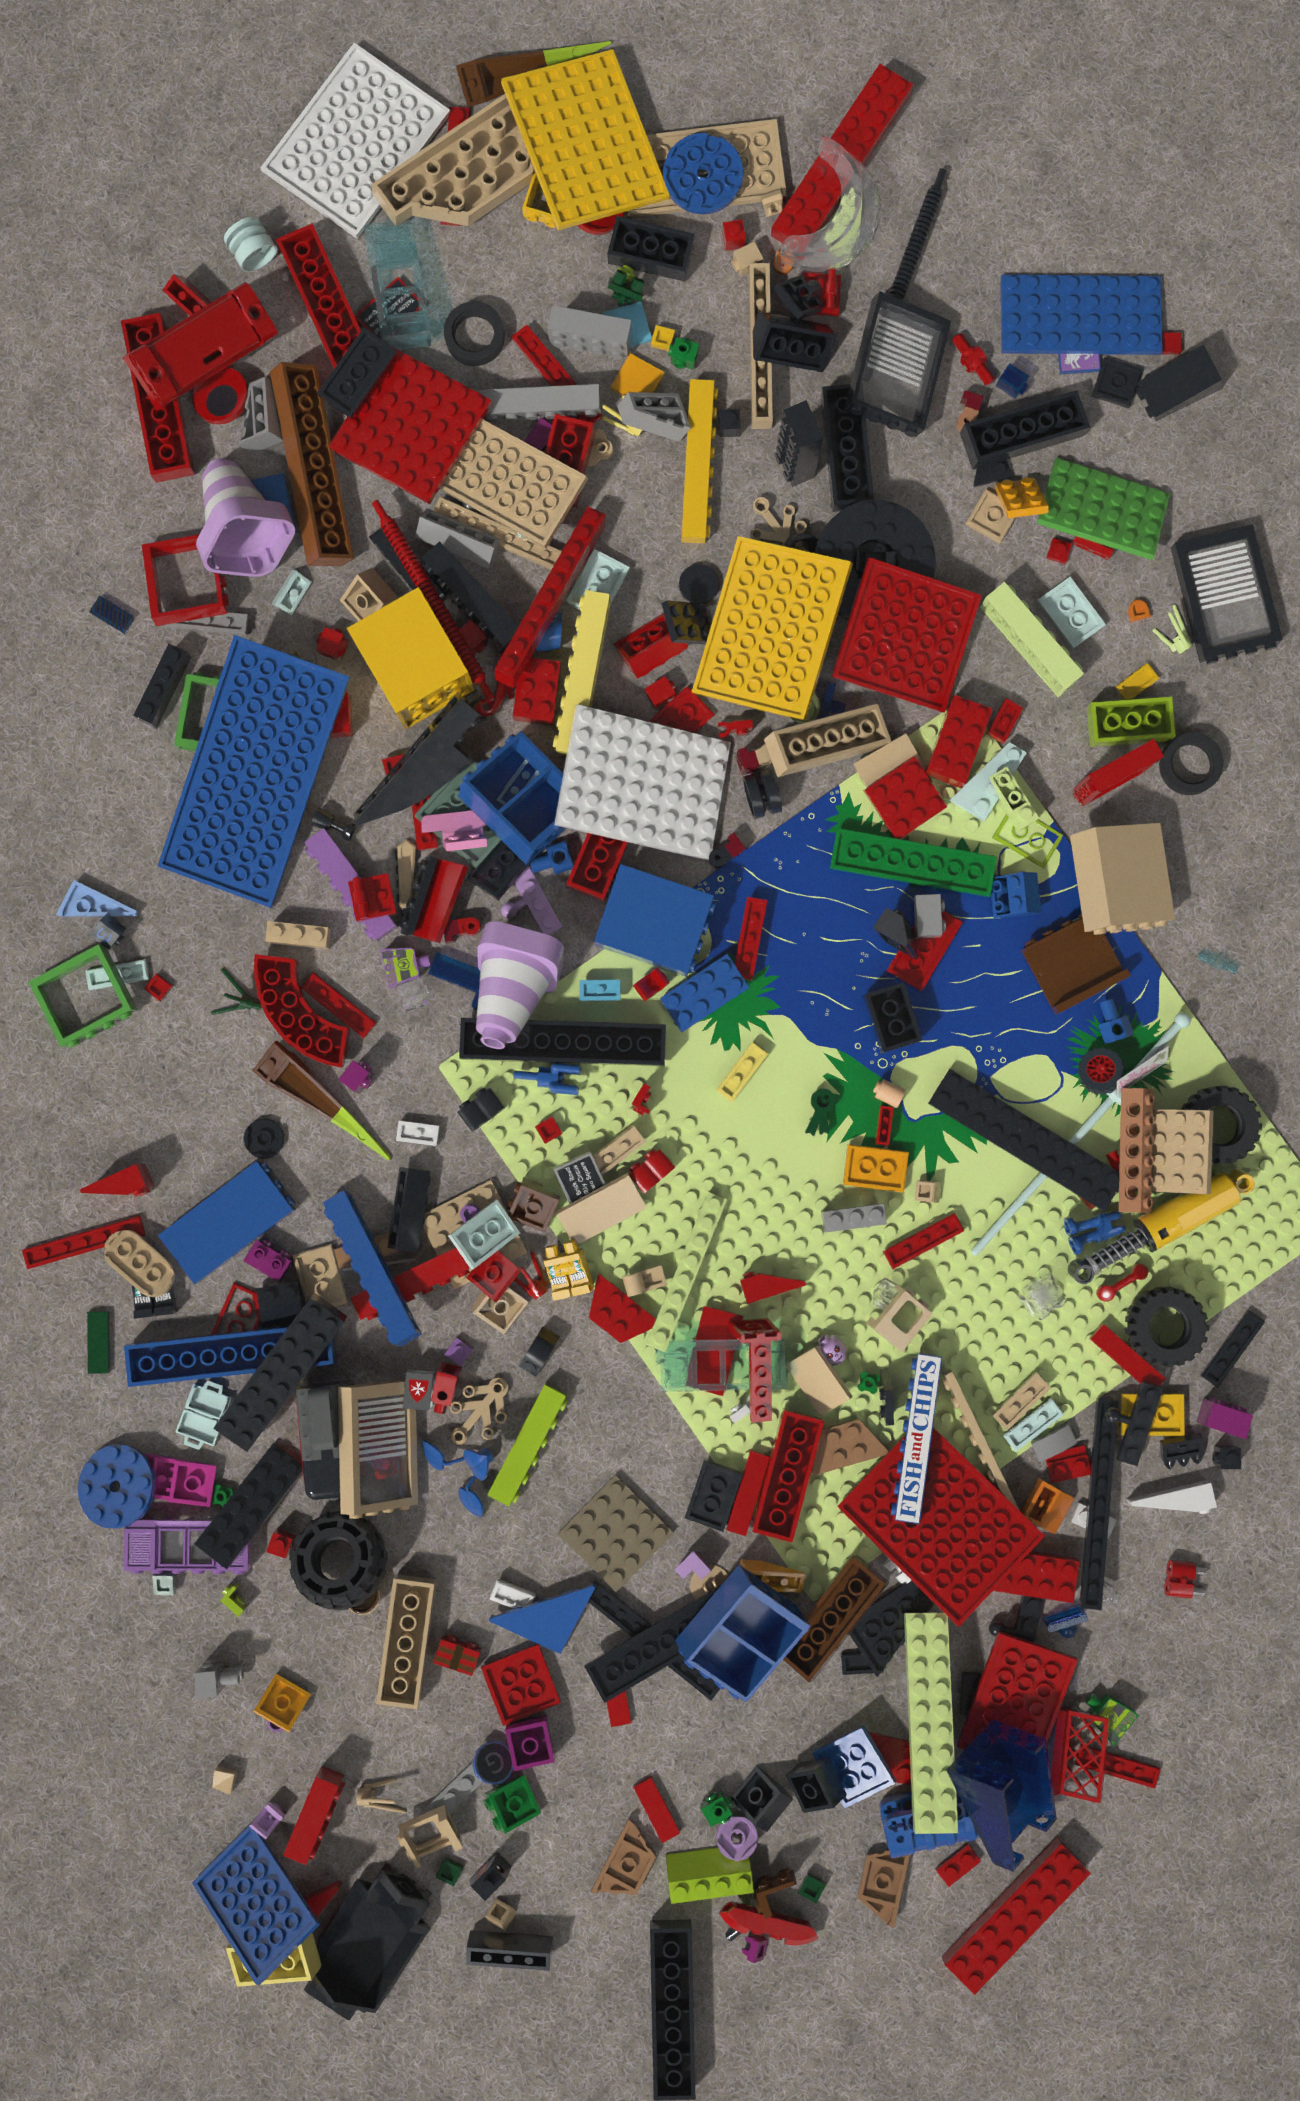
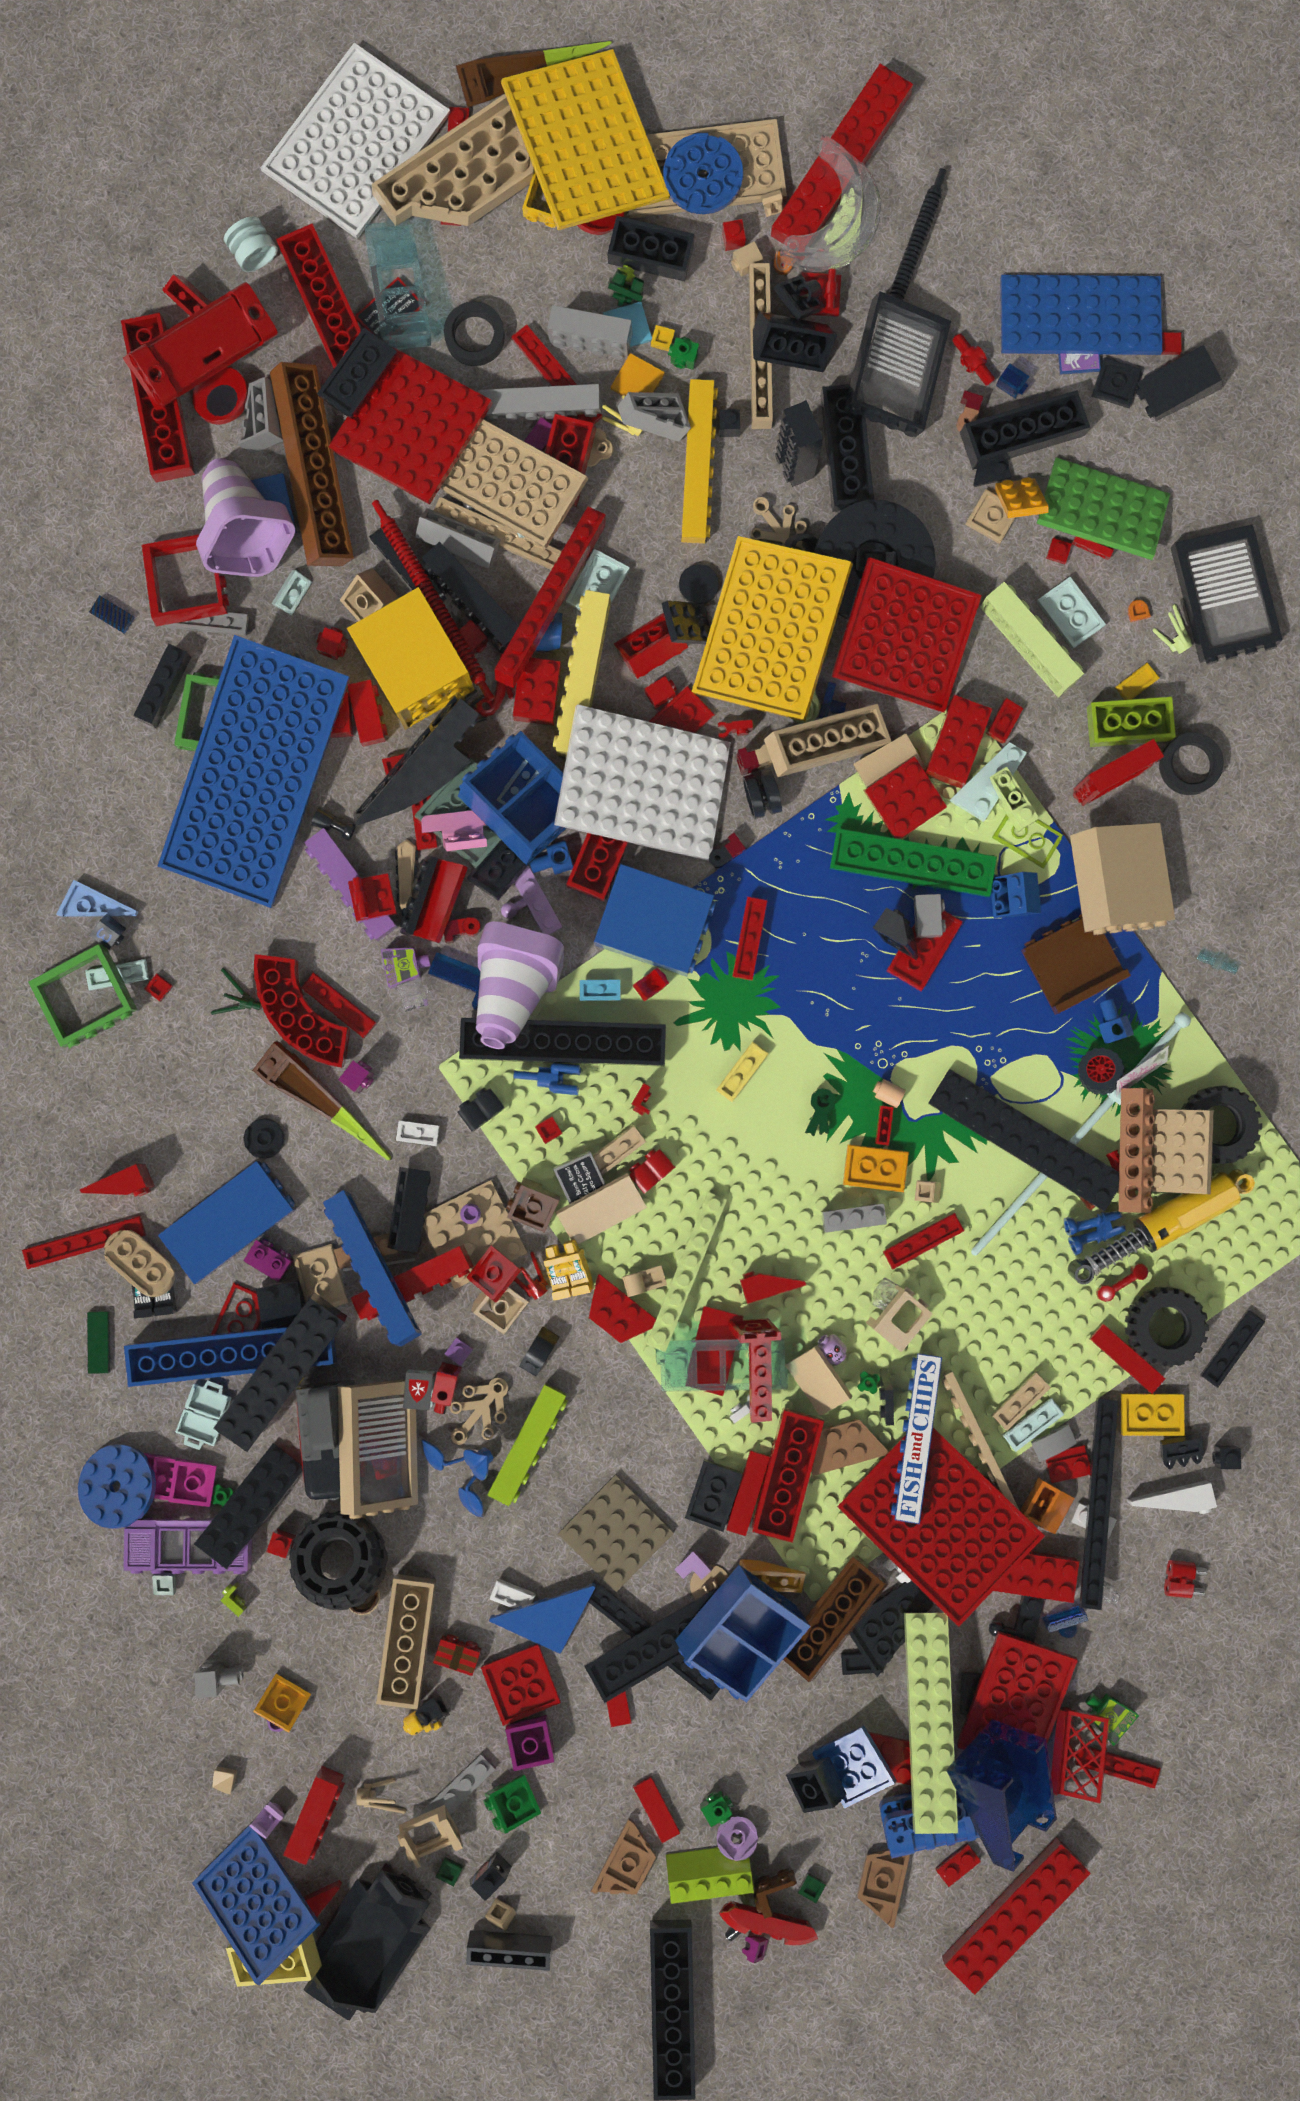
(298, 935): tan brick -> none
(367, 712): none -> red brick
(425, 1715): none -> piece
(484, 1234): light aqua plate -> none
(492, 1762): black tile -> none
(704, 993): blue plate -> none
(761, 1799): black slope -> none
(892, 1017): black brick -> none
(1042, 1296): clear brick -> none
(1137, 1423): black plate -> none
(1218, 1416): magenta brick -> none

